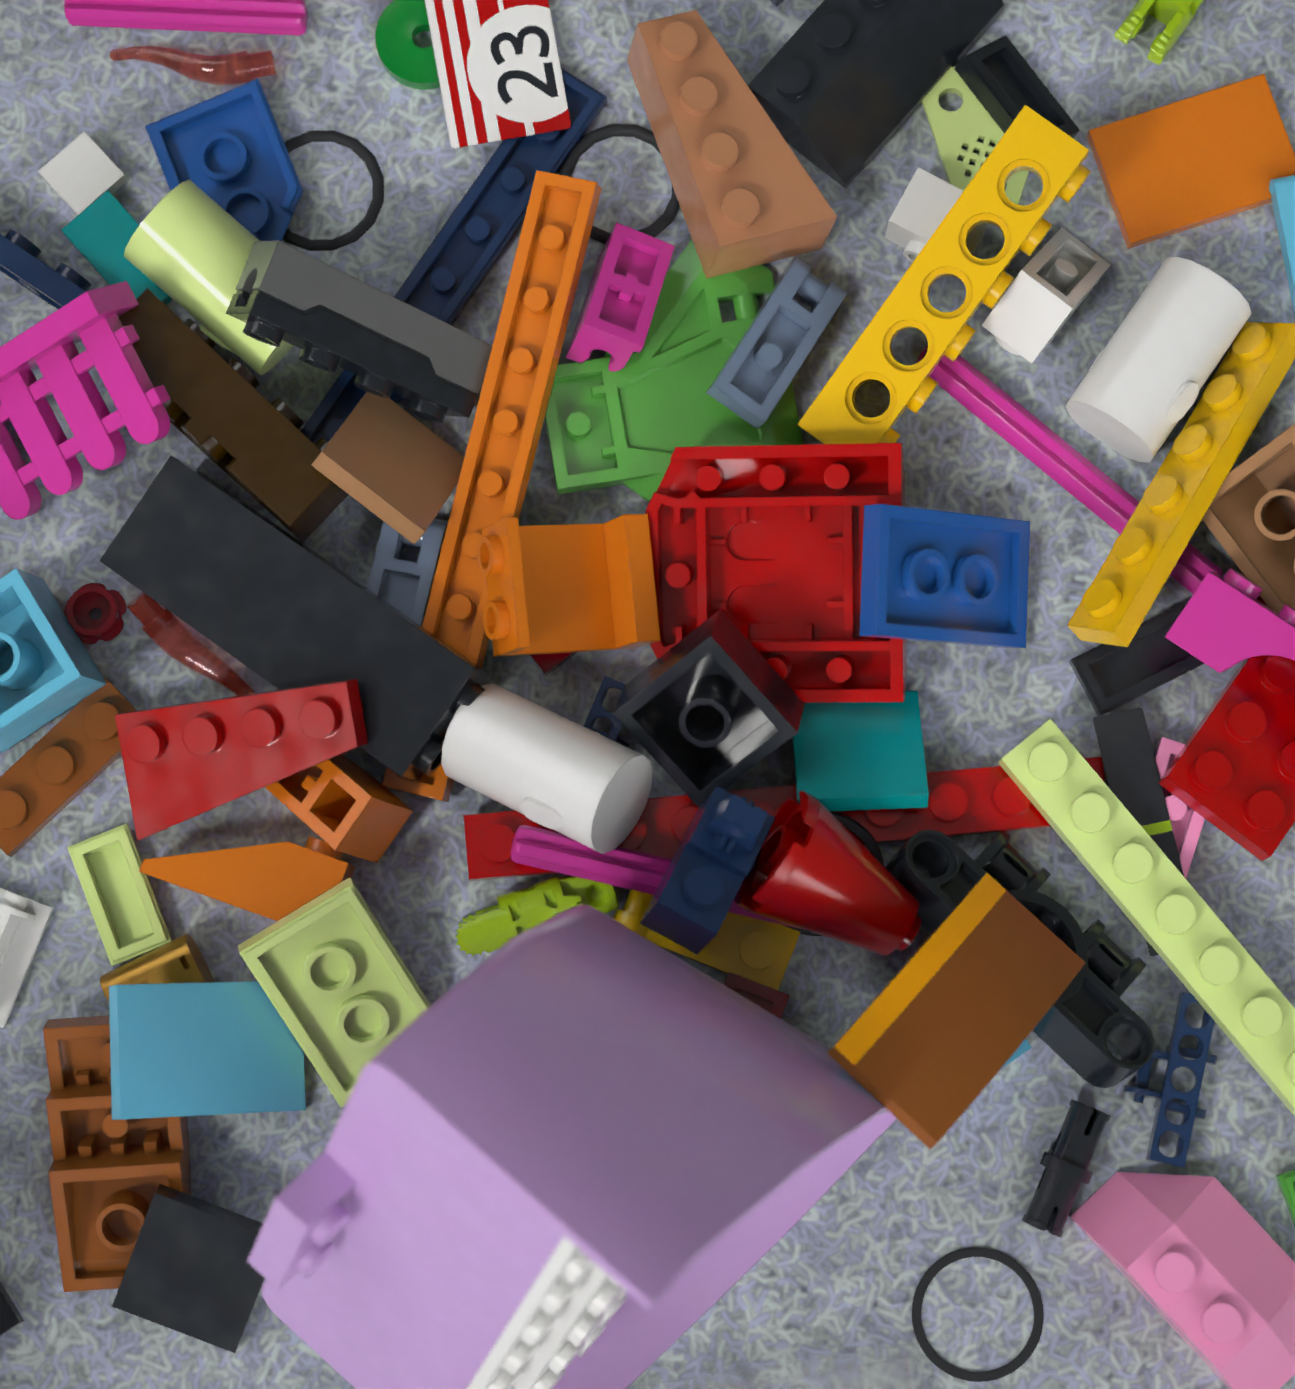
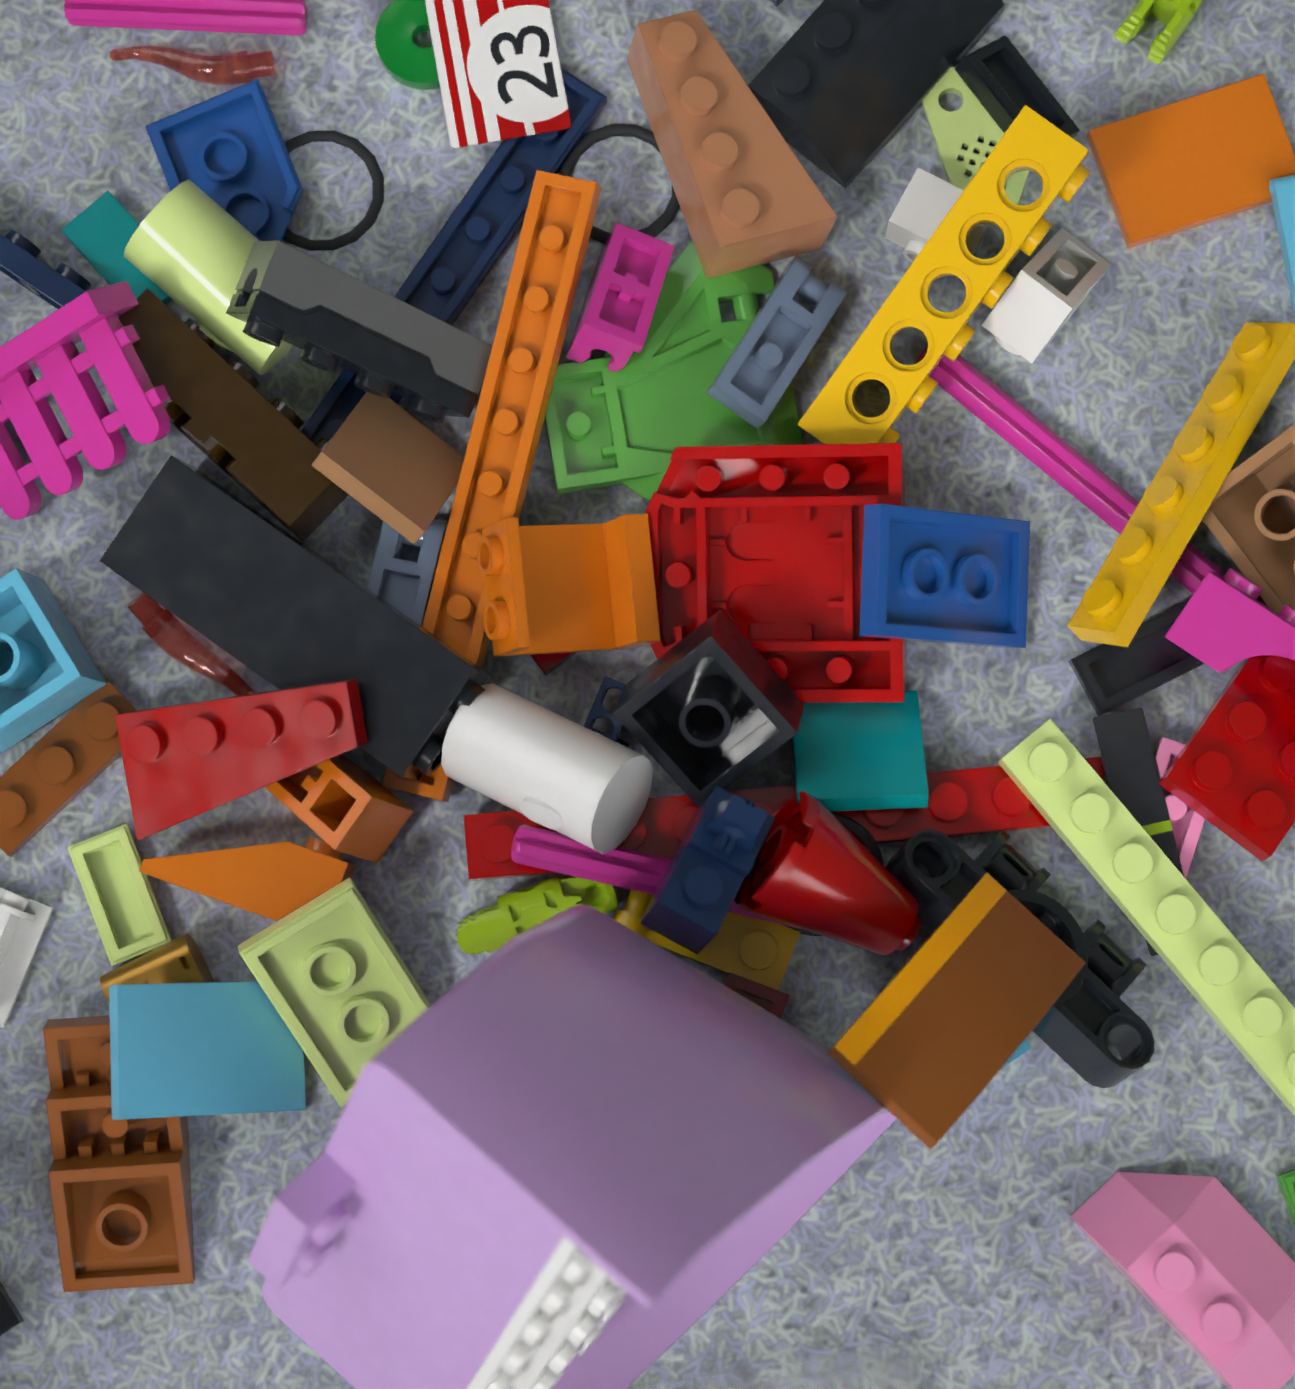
(82, 173): white tile -> none
(91, 597): dark red plate -> none
(193, 1269): black tile -> none
(1037, 1306): black piece -> none
(1066, 1168): black pin -> none
(1159, 358): white piece -> none
(1175, 1058): dark blue piece -> none

